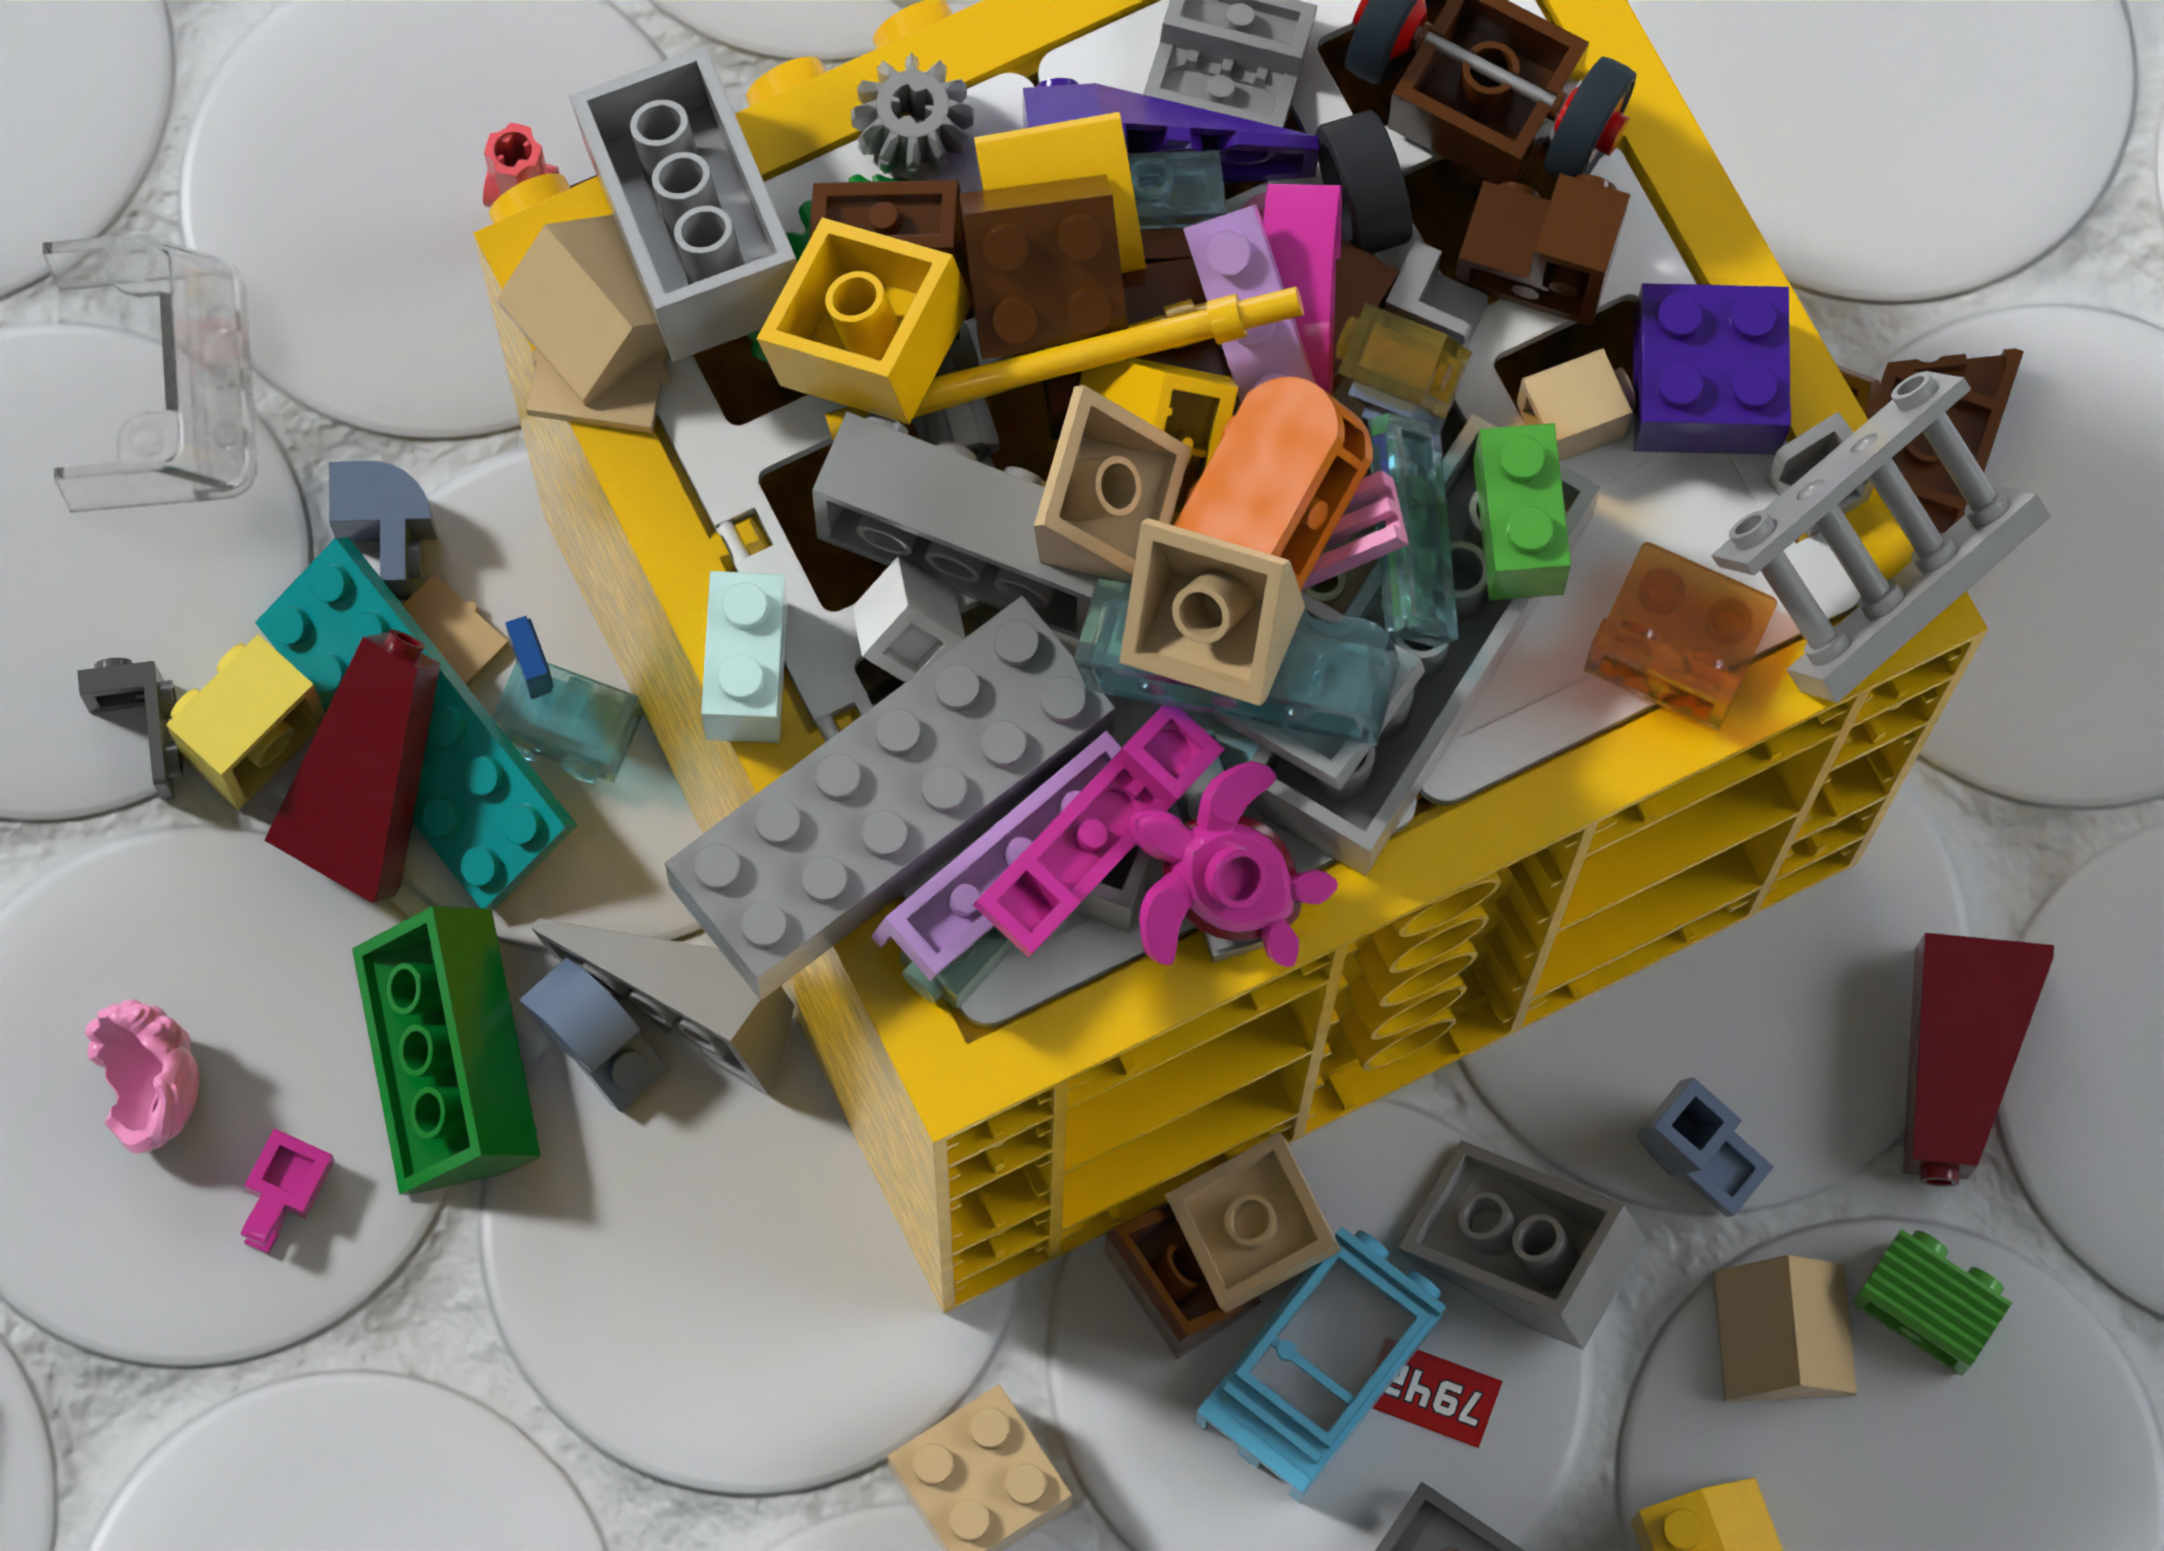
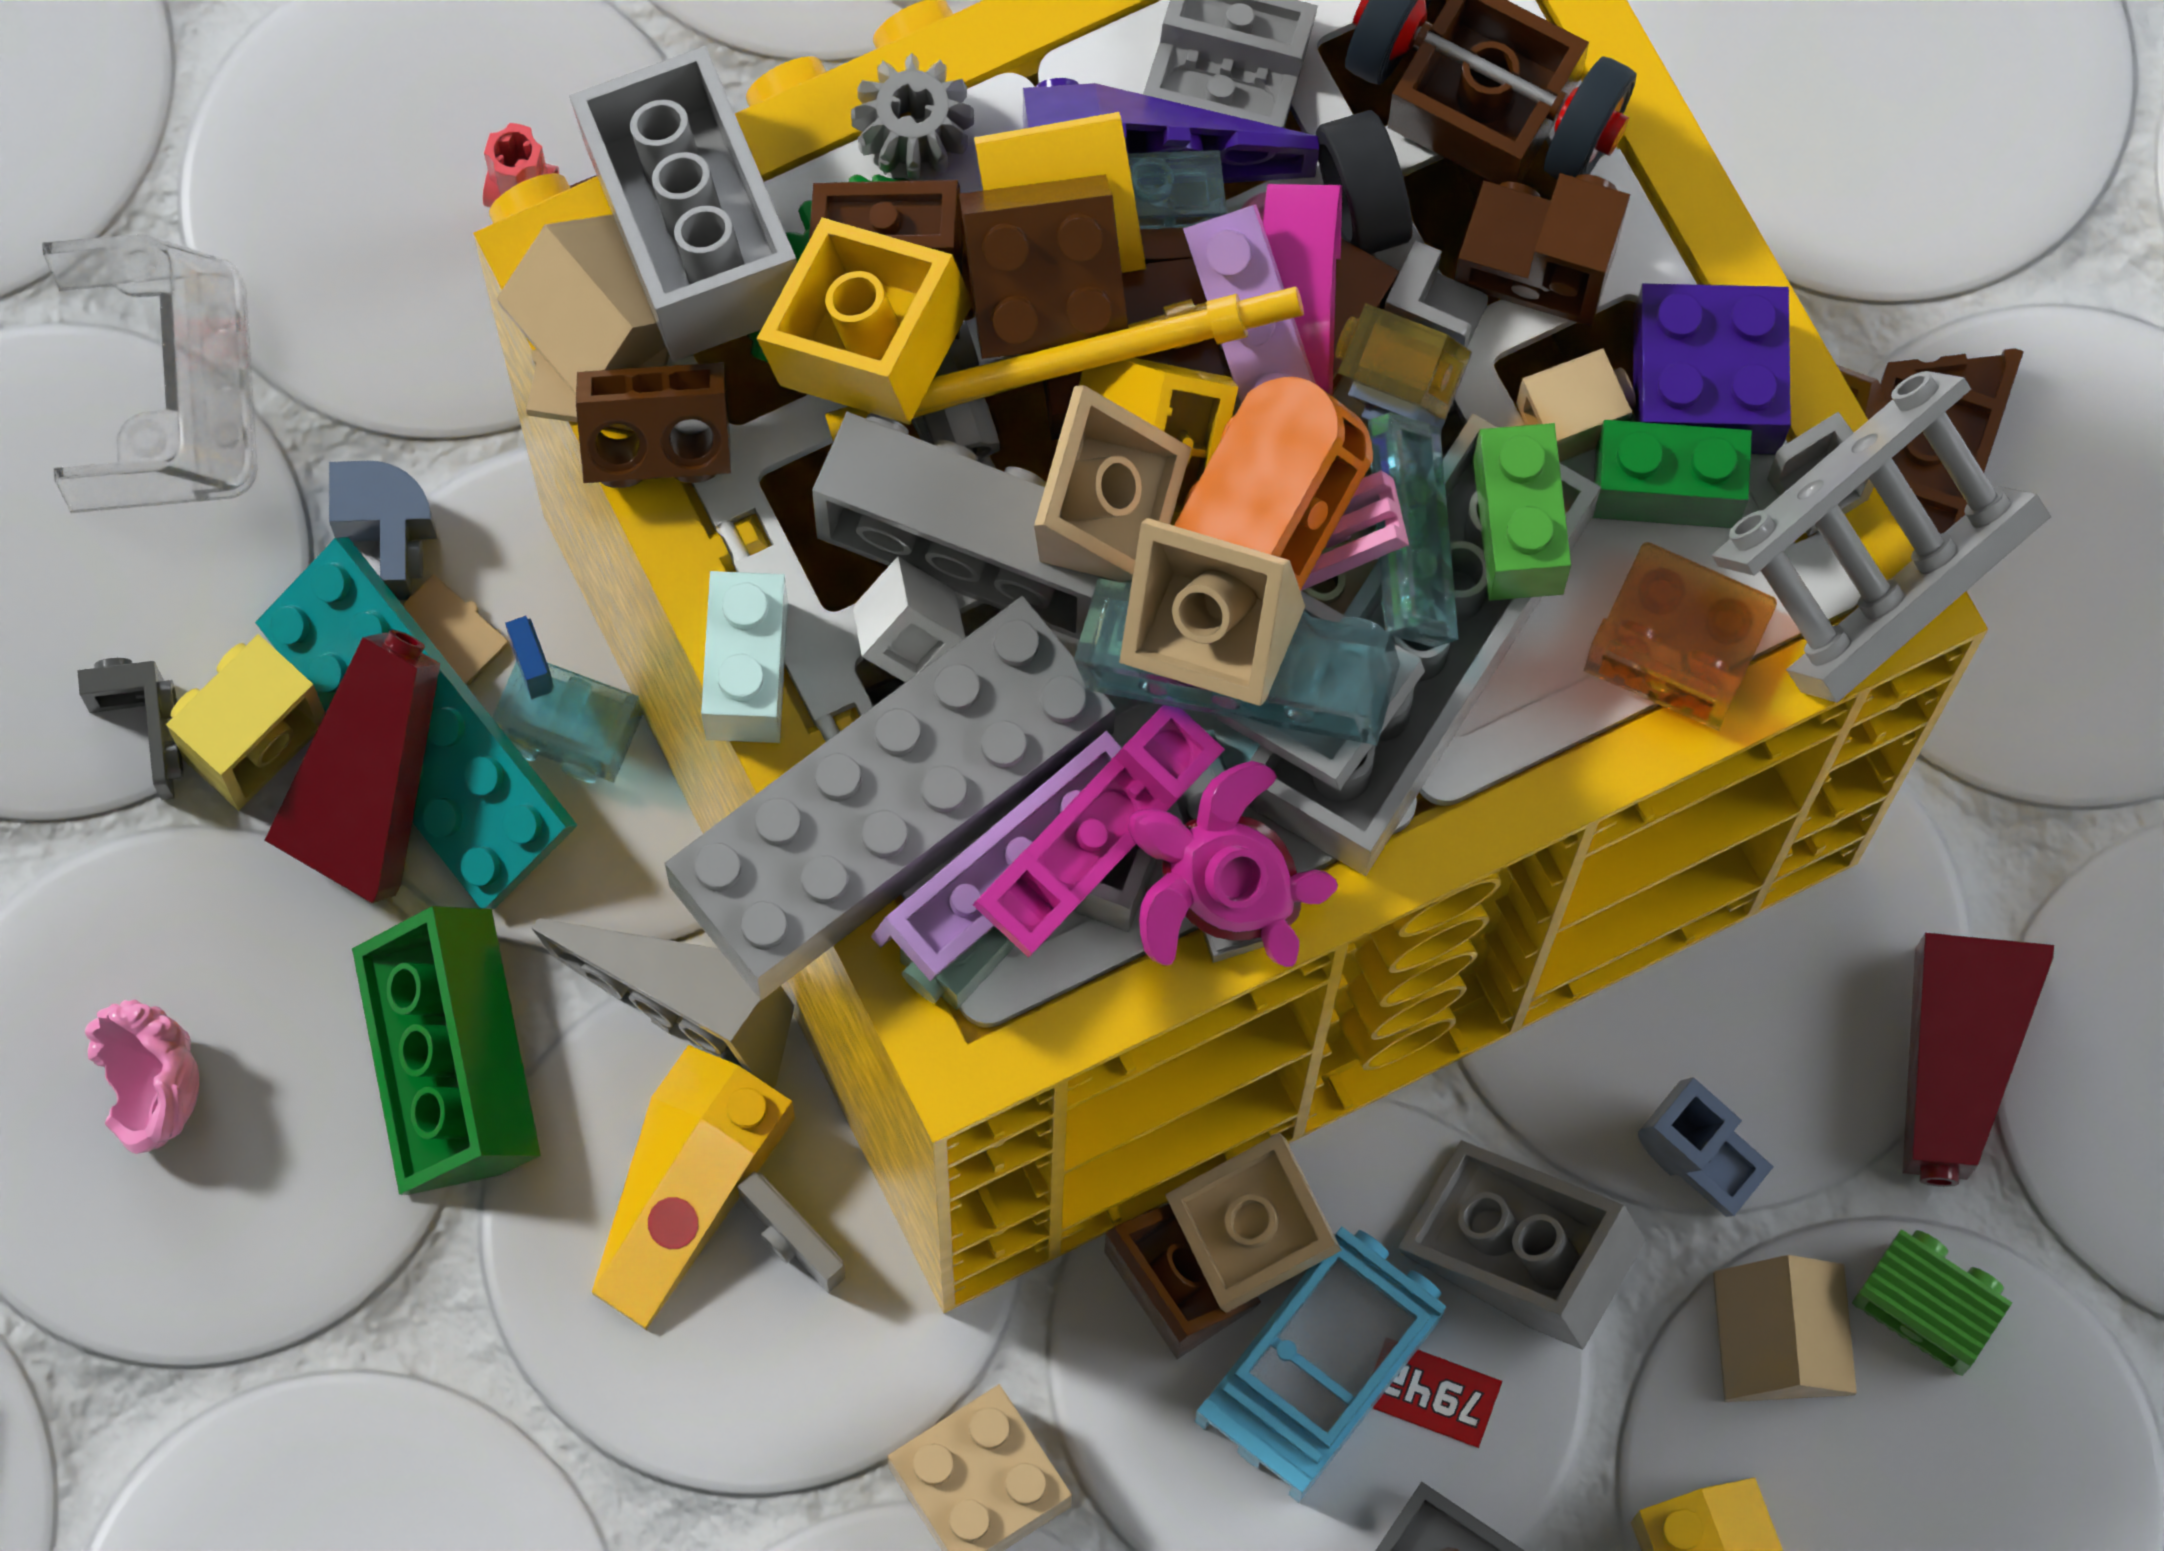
(284, 1180): dark pink plate -> none
(594, 1032): sand blue brick -> none
(651, 405): none -> reddish brown brick
(697, 1144): none -> yellow wedge
(789, 1233): none -> light grey plate
(1672, 473): none -> green brick

